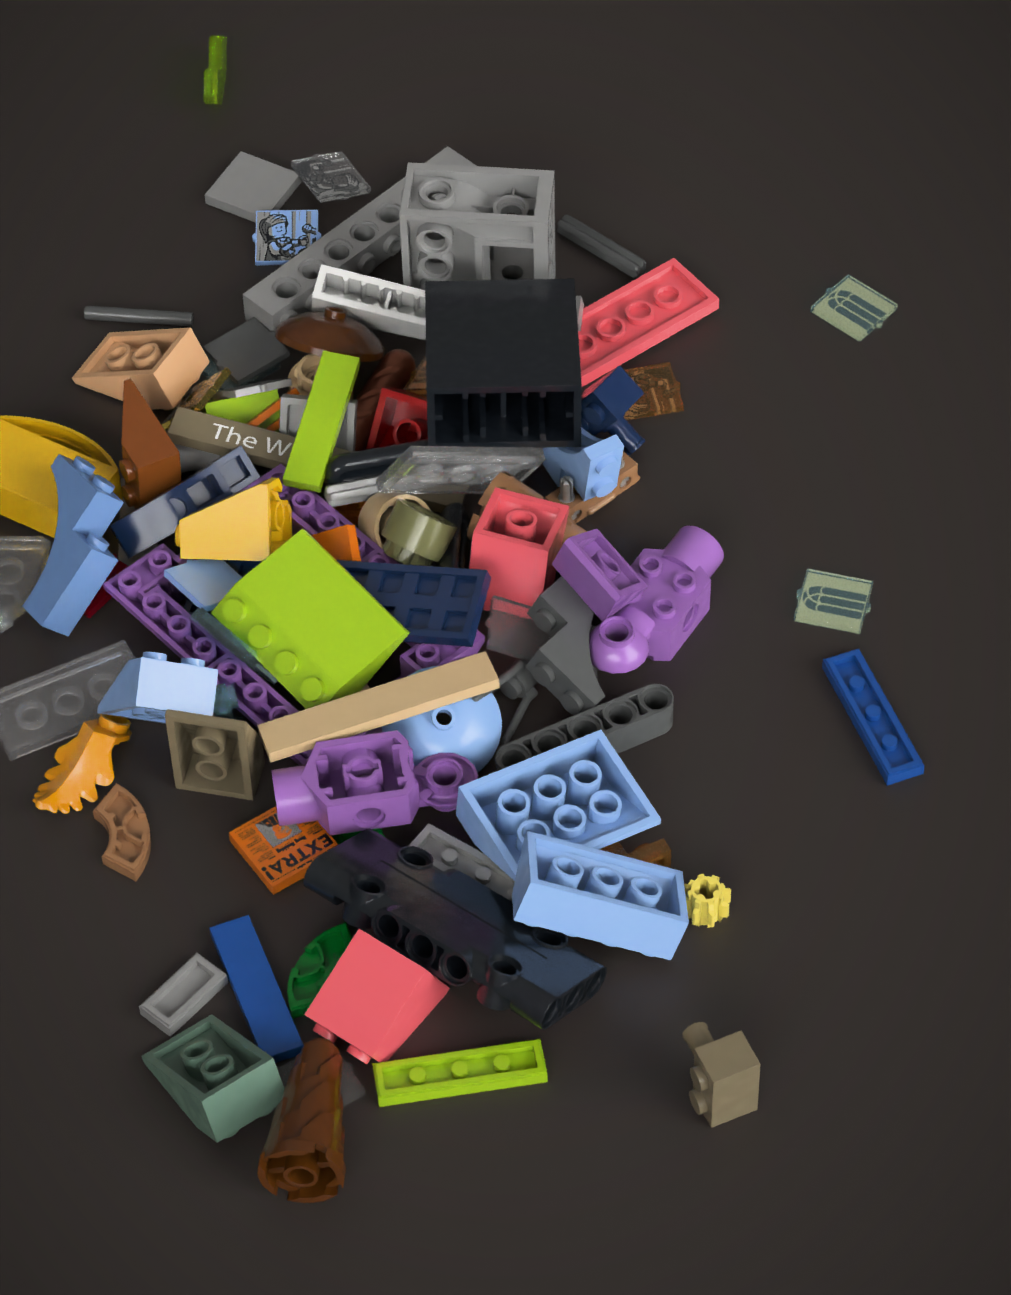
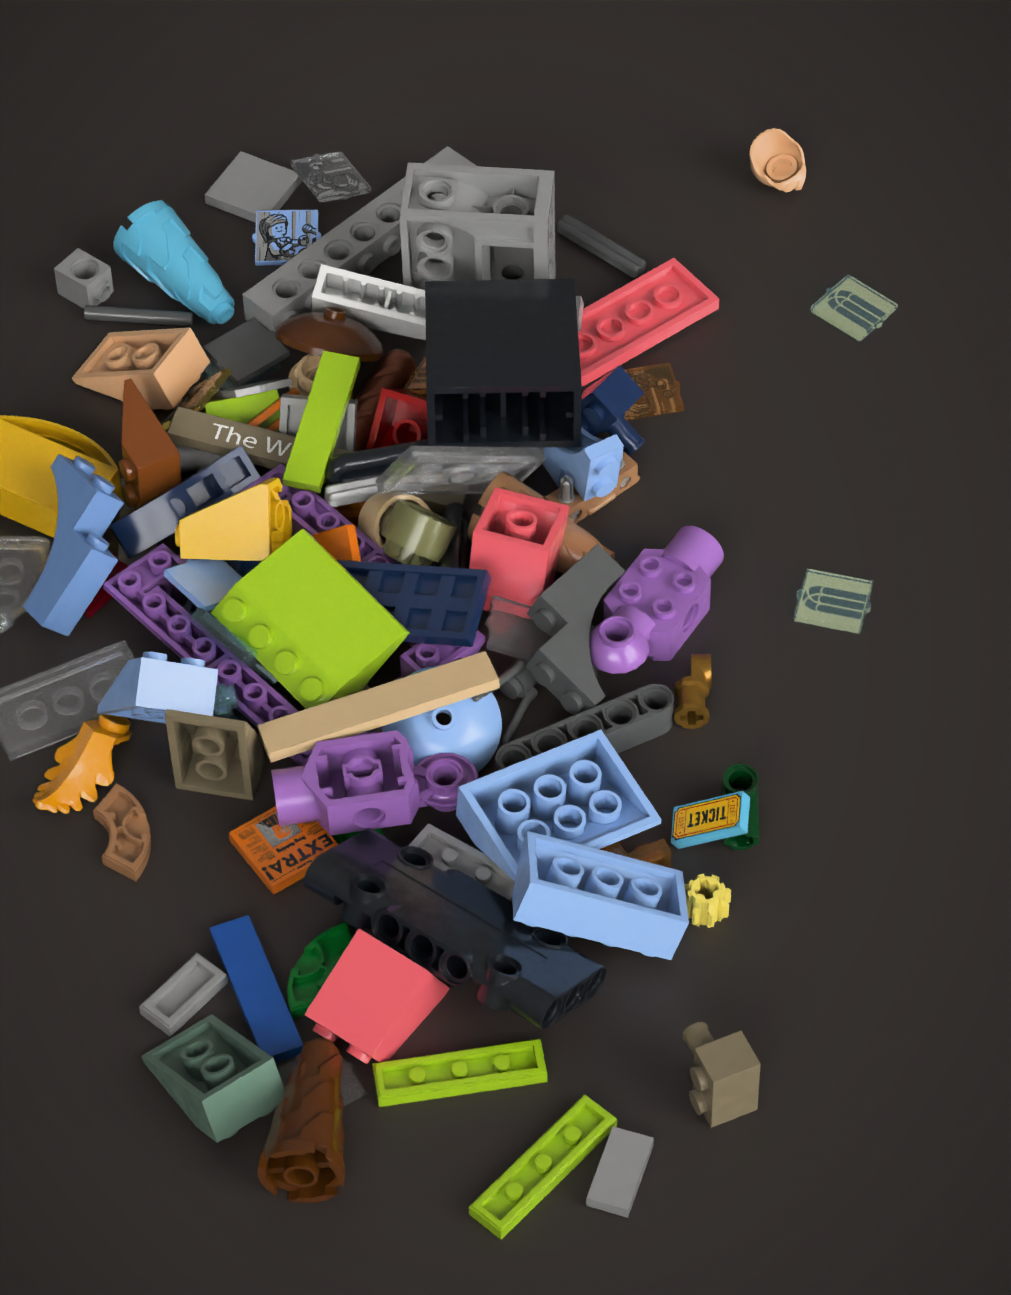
(83, 279): none -> light grey brick
(166, 255): none -> medium azure cone
(215, 76): clear neon green tile -> none
(542, 1166): none -> lime tile
(598, 573): medium lavender slope -> none
(620, 1171): none -> light grey tile
(692, 693): none -> pearl gold connector
(710, 820): none -> tile
(747, 778): none -> dark green piece
(778, 160): none -> light nougat hair
(873, 717): blue tile -> none

